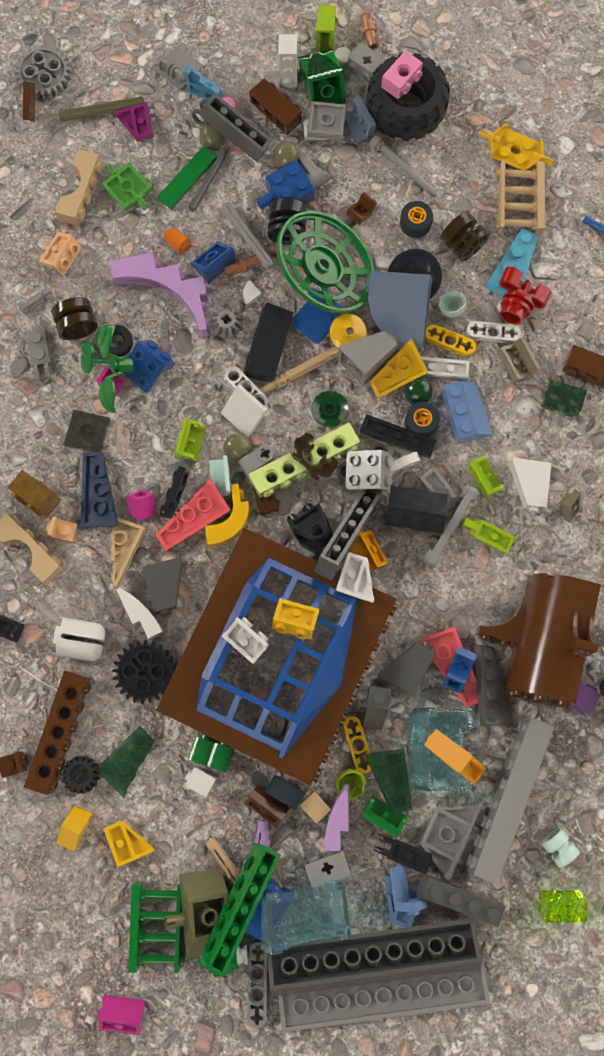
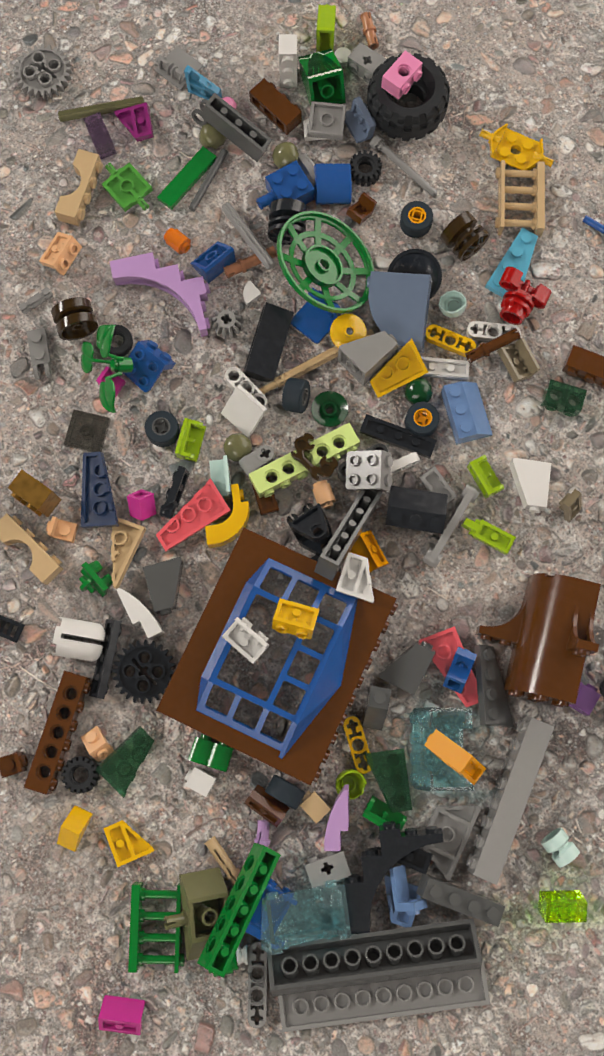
(29, 101): reddish brown tile -> none
(92, 581): none -> green hips
(97, 744): none -> light nougat bracket
(99, 135): none -> clear purple brick
(104, 663): none -> black plate
(158, 423): none -> black wheel
(296, 395): none -> black wheel
(324, 494): none -> light nougat brick
(333, 184): none -> blue slope
(365, 158): none -> black tyre
(376, 863): none -> black arch
(486, 348): none -> reddish brown pin

